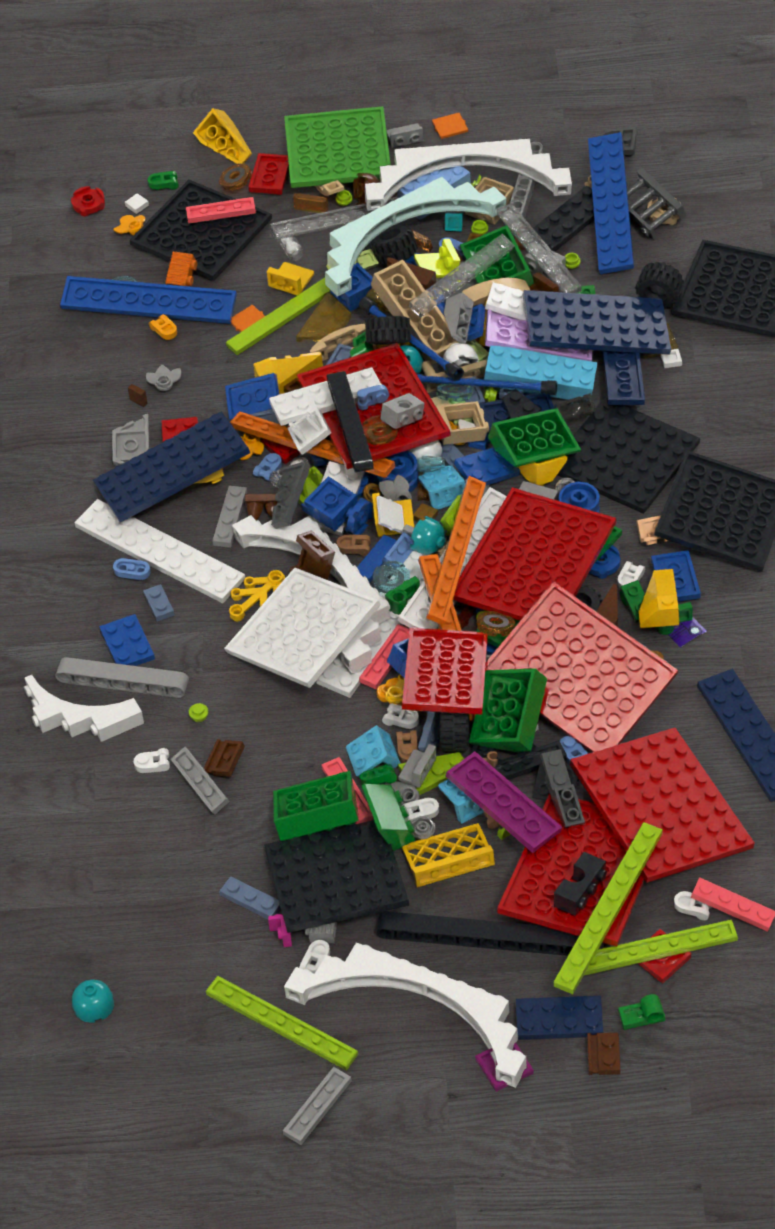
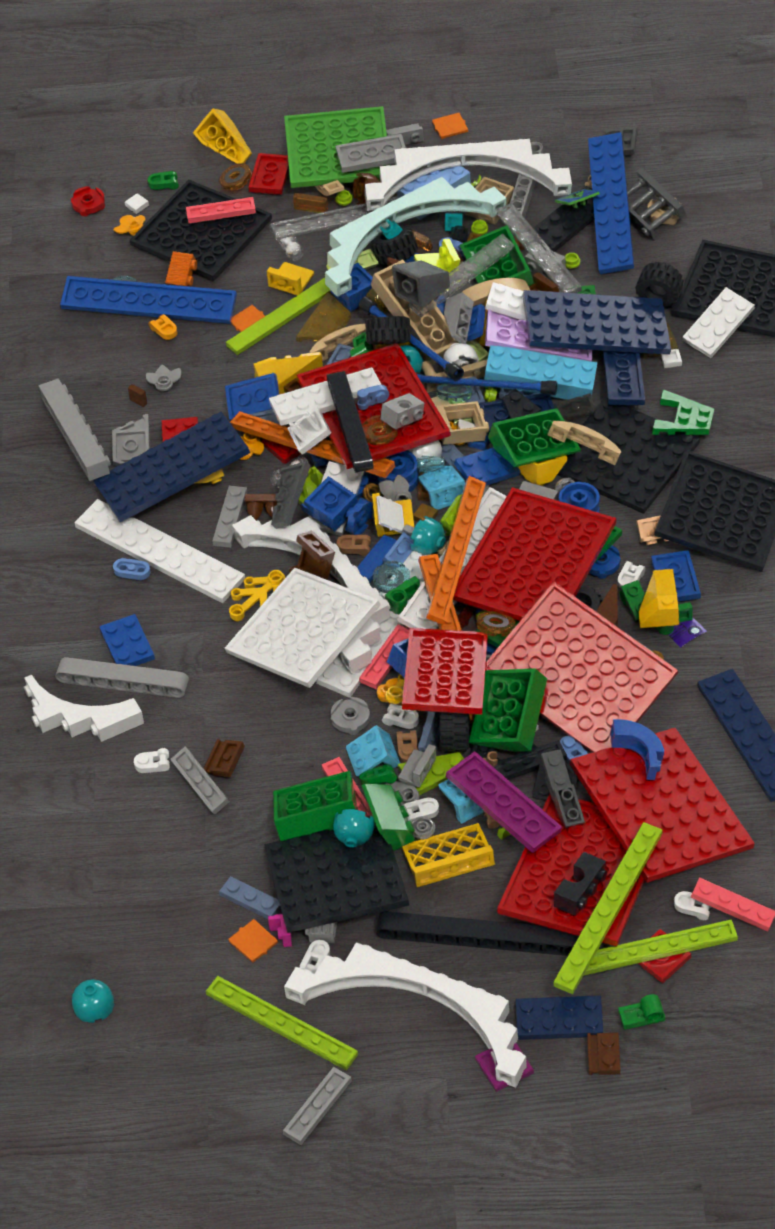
(74, 429): none -> light grey brick
(158, 602): sand blue plate -> none
(198, 712): lime plate -> none
(253, 940): none -> orange piece
(270, 463): medium blue plate -> none
(350, 724): none -> light grey plate
(353, 827): none -> teal cylinder
(369, 153): none -> light grey plate
(392, 230): none -> teal tile
(419, 282): none -> dark grey slope
(459, 233): none -> black plate
(579, 196): none -> piece
(583, 435): none -> tan slope
(640, 739): none -> blue arch
(690, 418): none -> wing
(718, 322): none -> white plate

